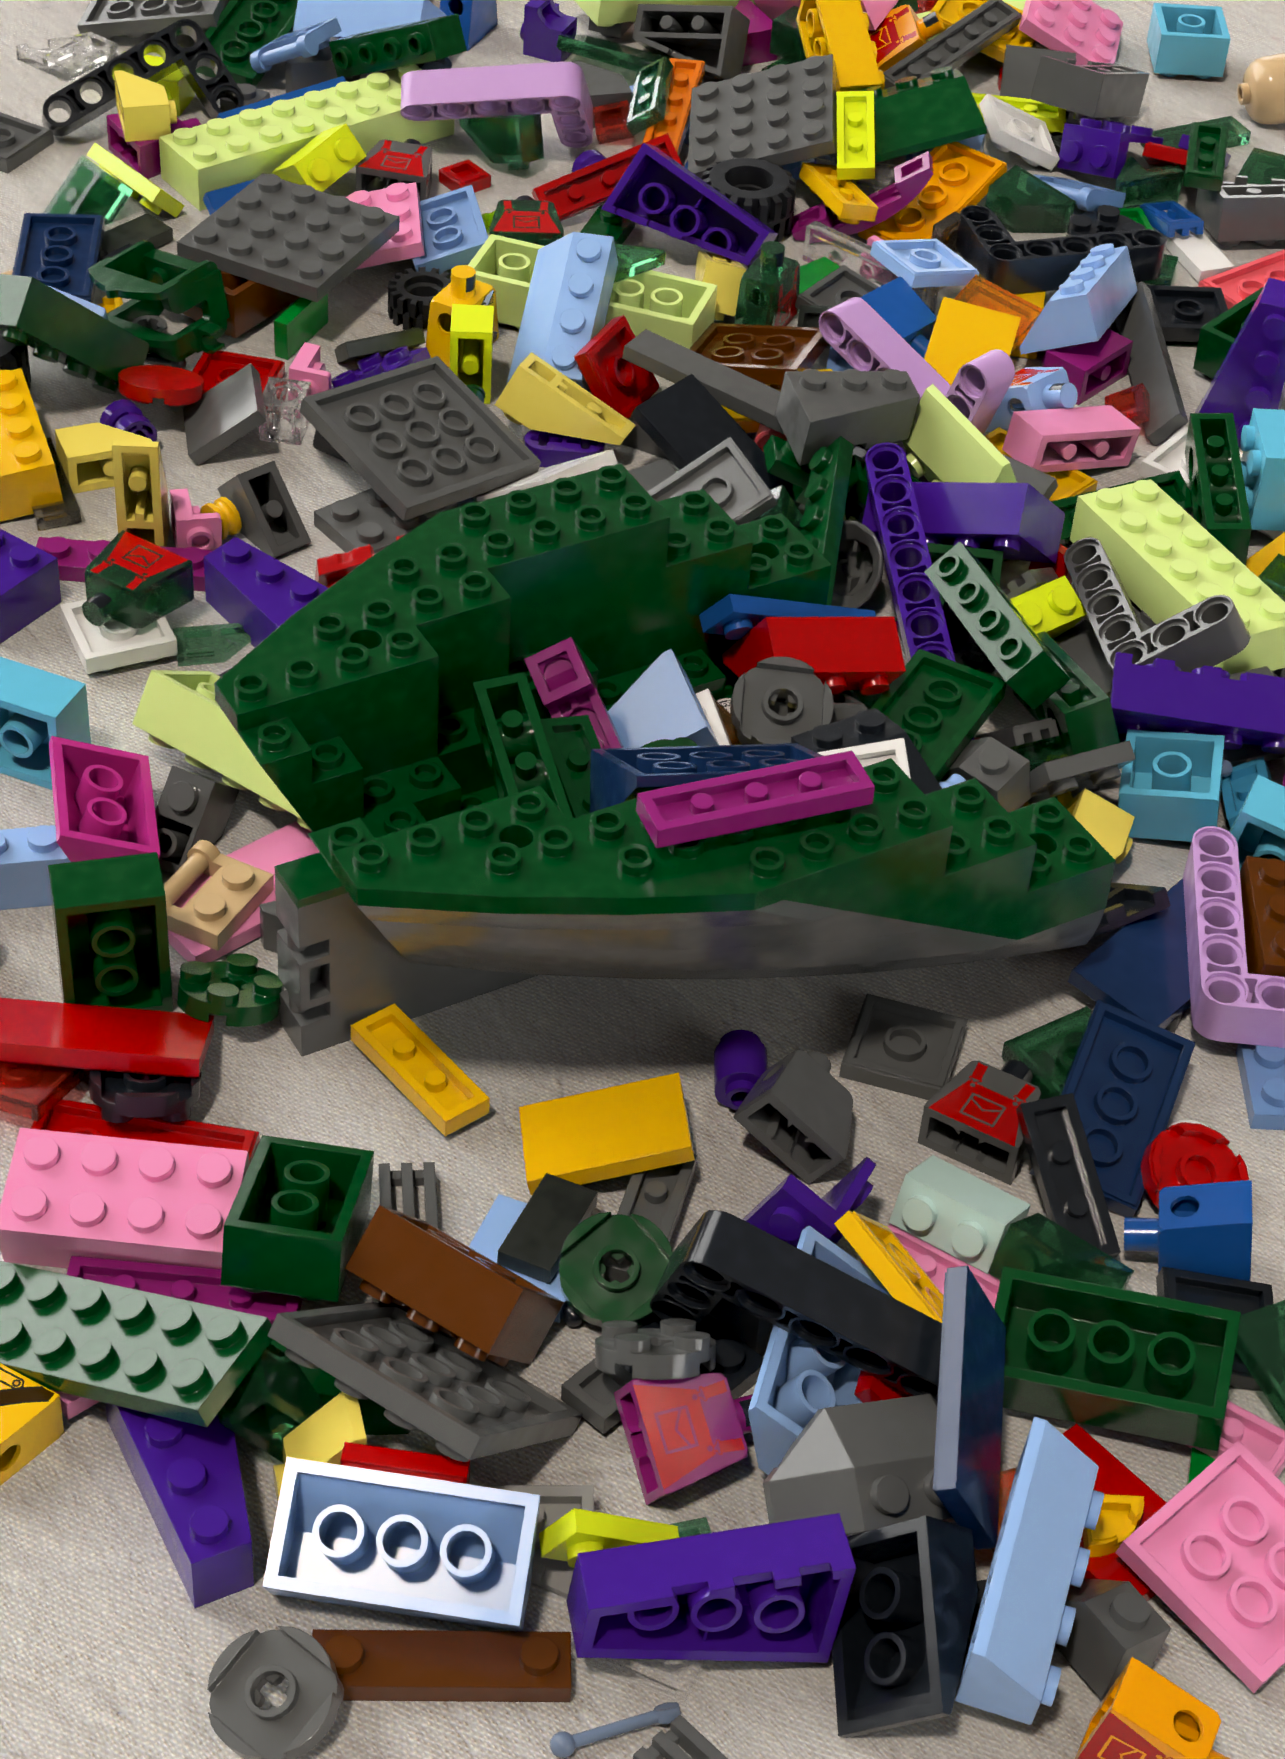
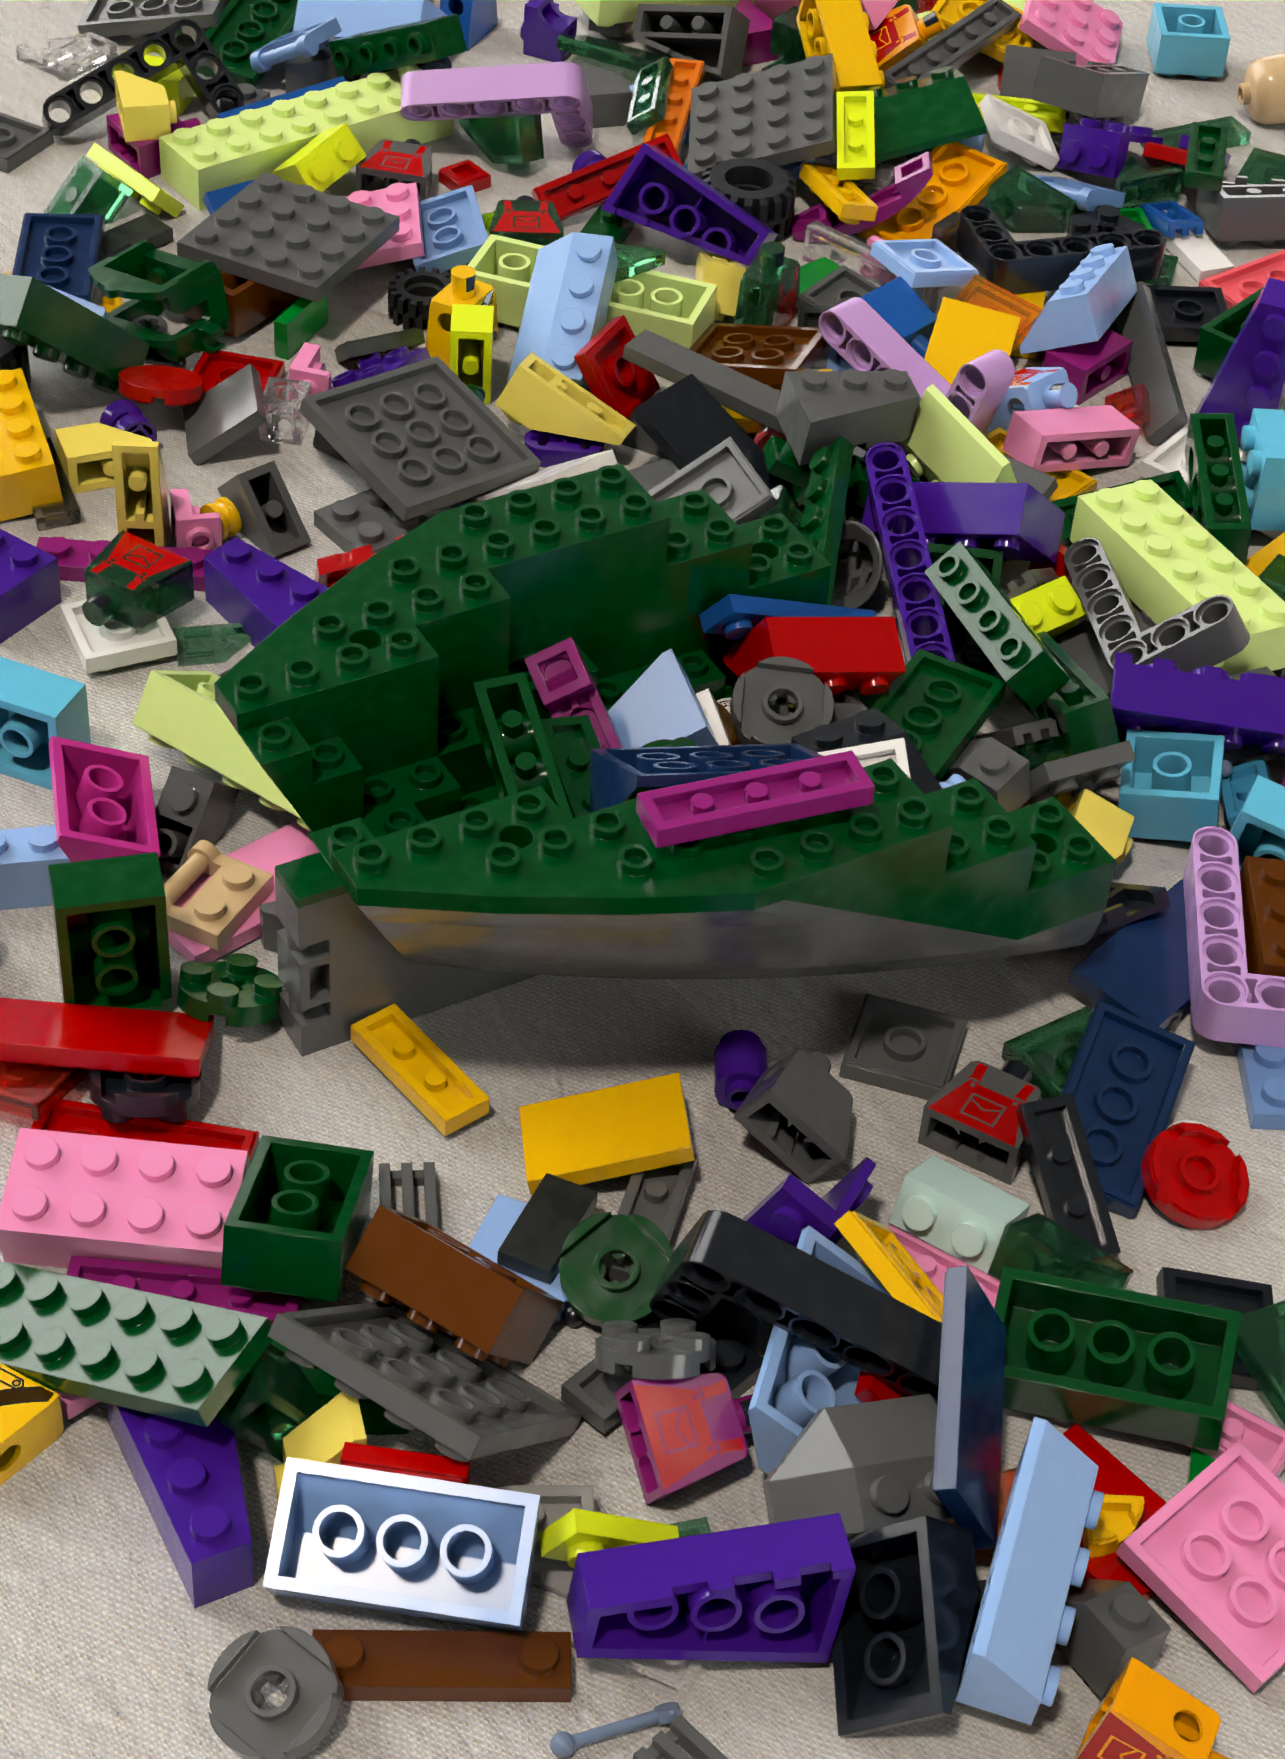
(611, 122): clear red plate -> none
(1199, 1229): blue torso -> none

